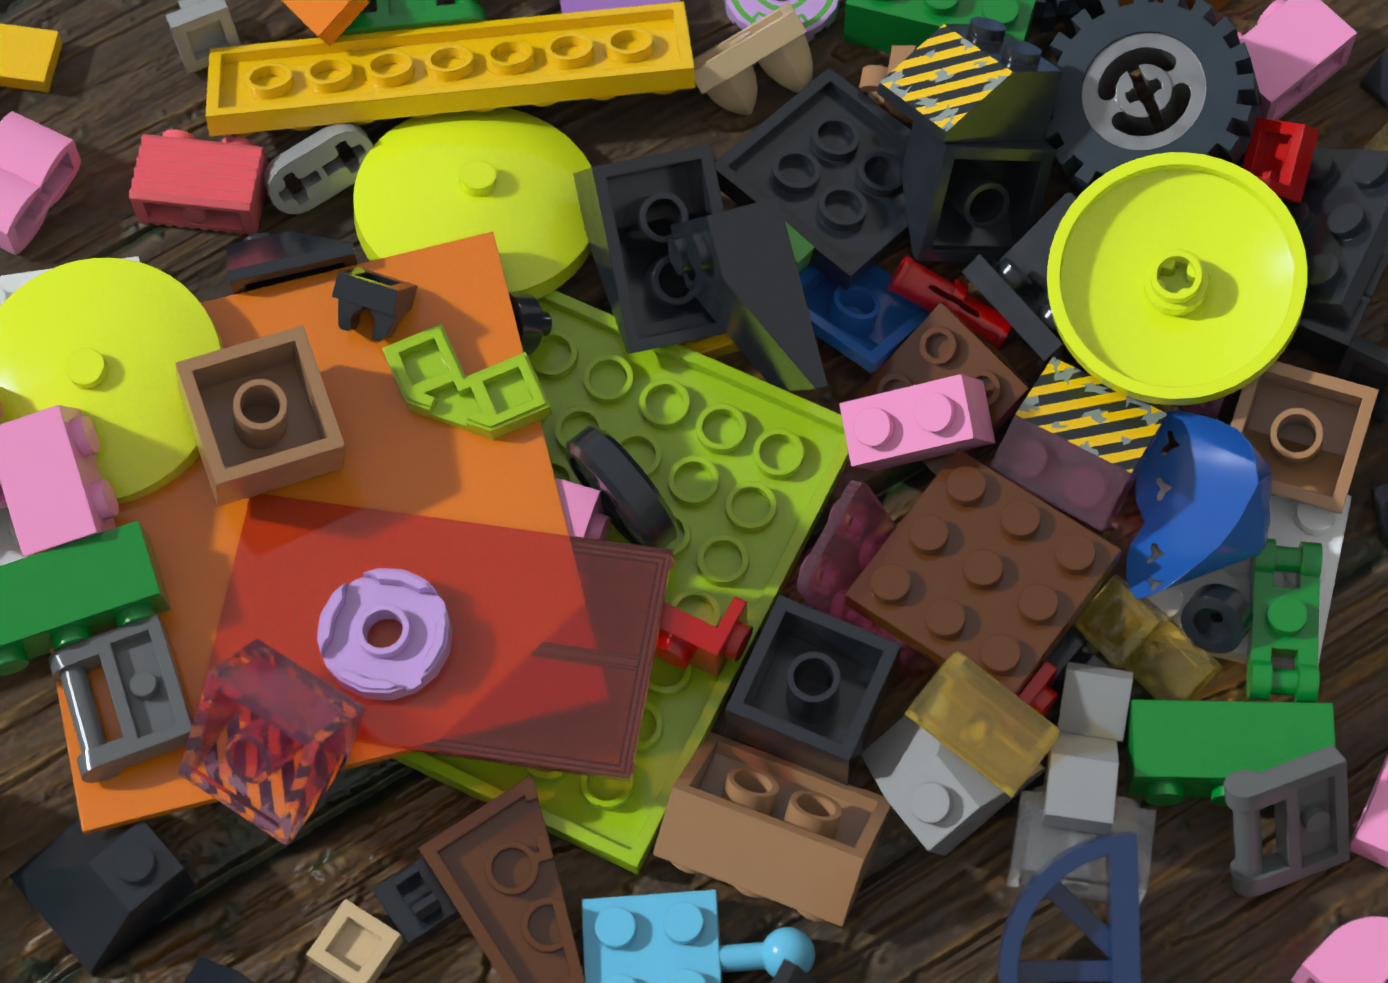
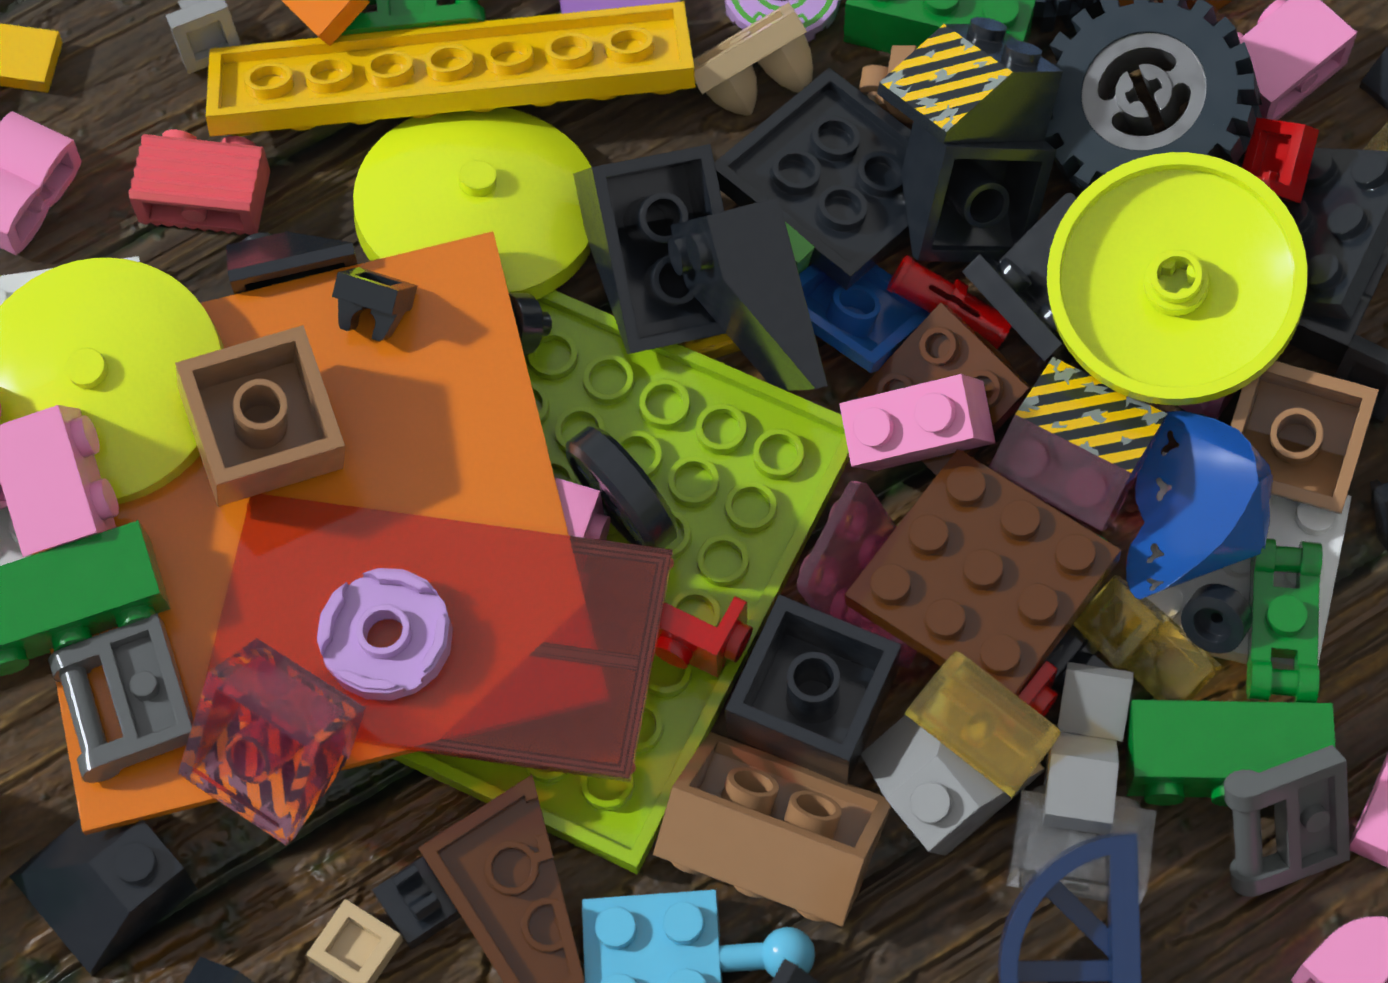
(318, 166): light grey beam -> none
(481, 403): lime tile -> none

